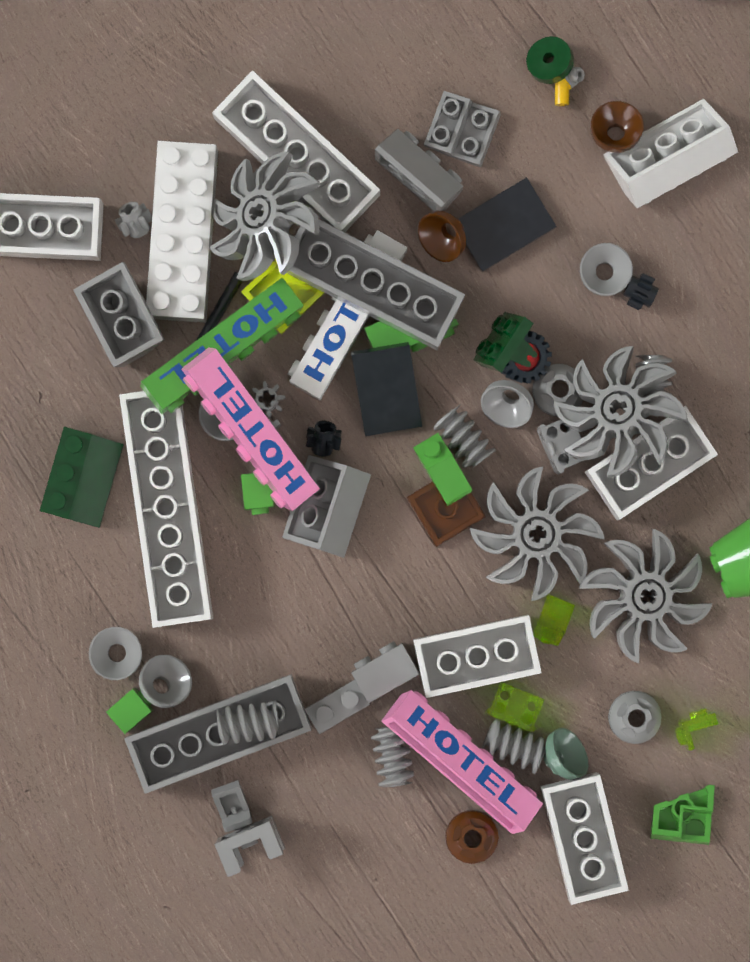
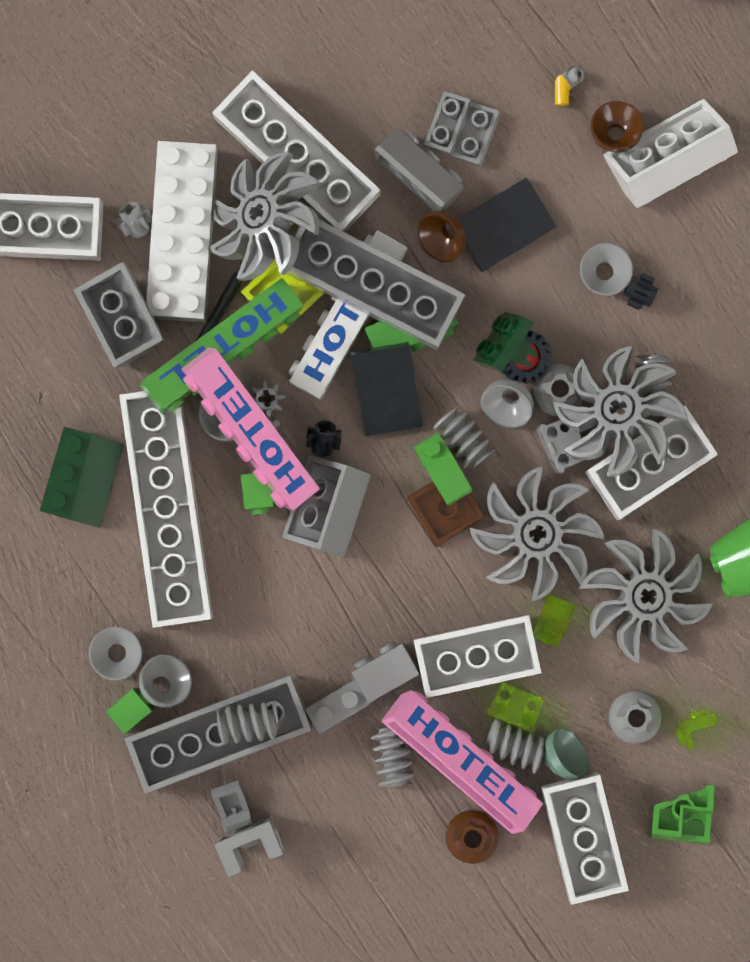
(544, 49): dark green piece -> none

